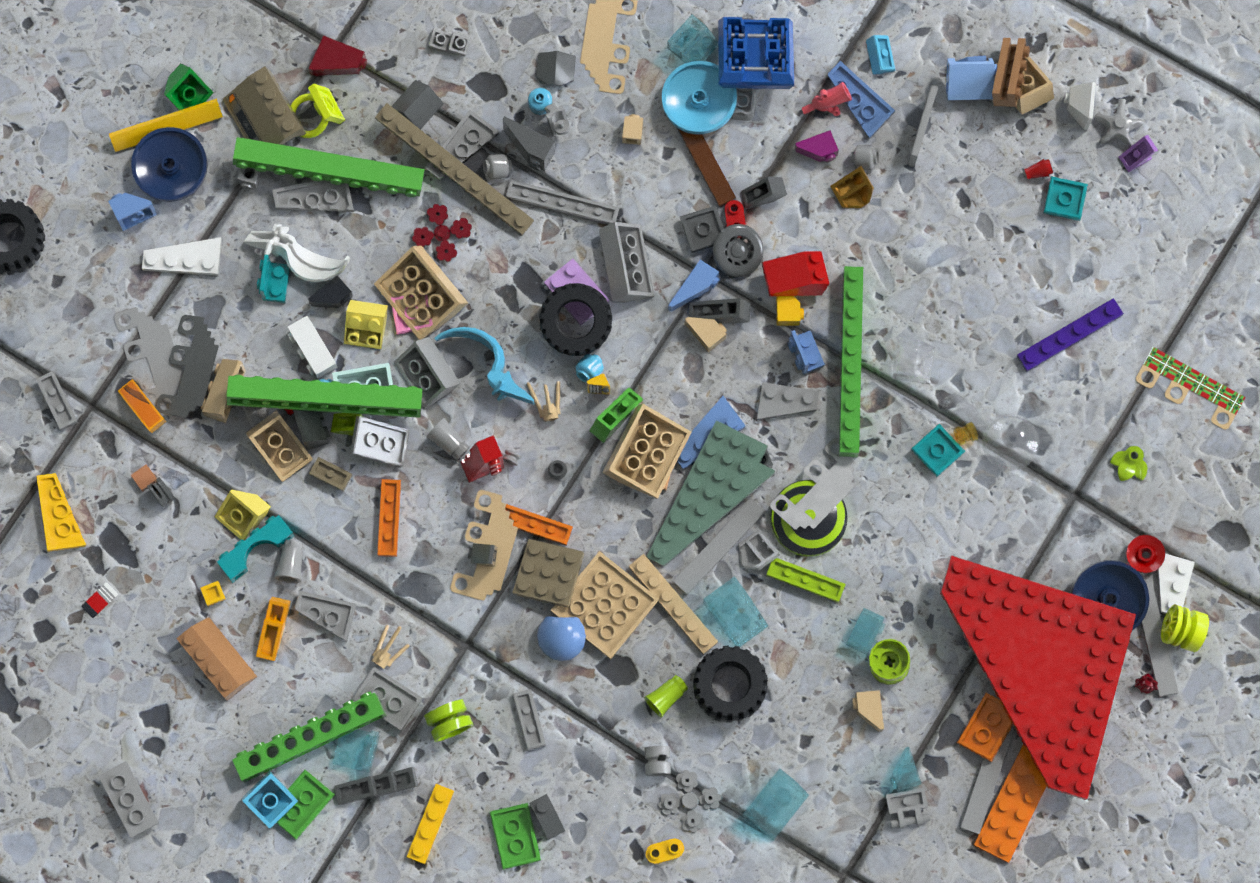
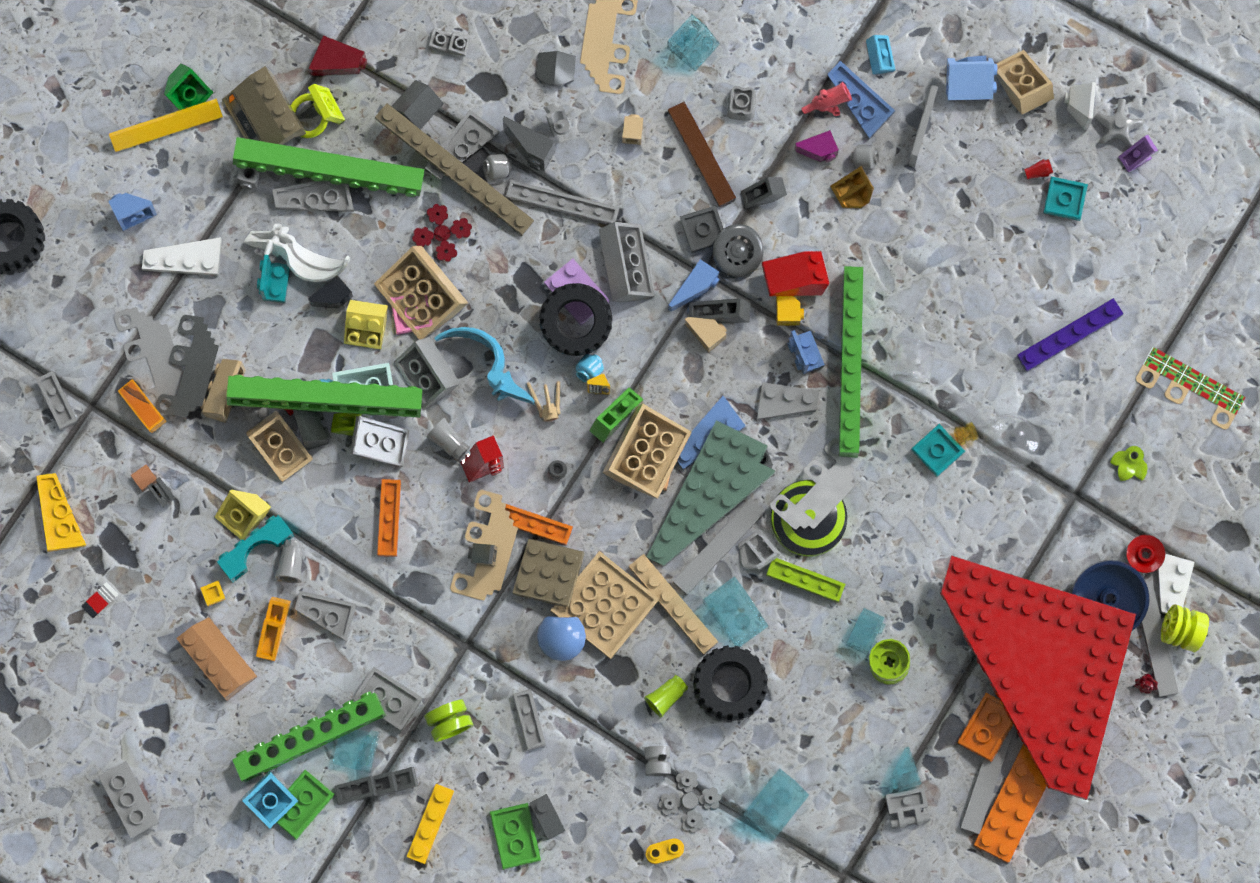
(169, 164): dark blue dish -> none
(311, 347): white brick -> none
(330, 474): dark tan plate -> none
(382, 657): tan plant -> none
(511, 457): light grey bush -> none
(538, 100): medium azure head -> none
(696, 100): medium azure dish -> none
(734, 217): red plate -> none
(755, 53): blue piece -> none
(869, 708): tan slope -> none
(1010, 72): medium nougat brick -> none

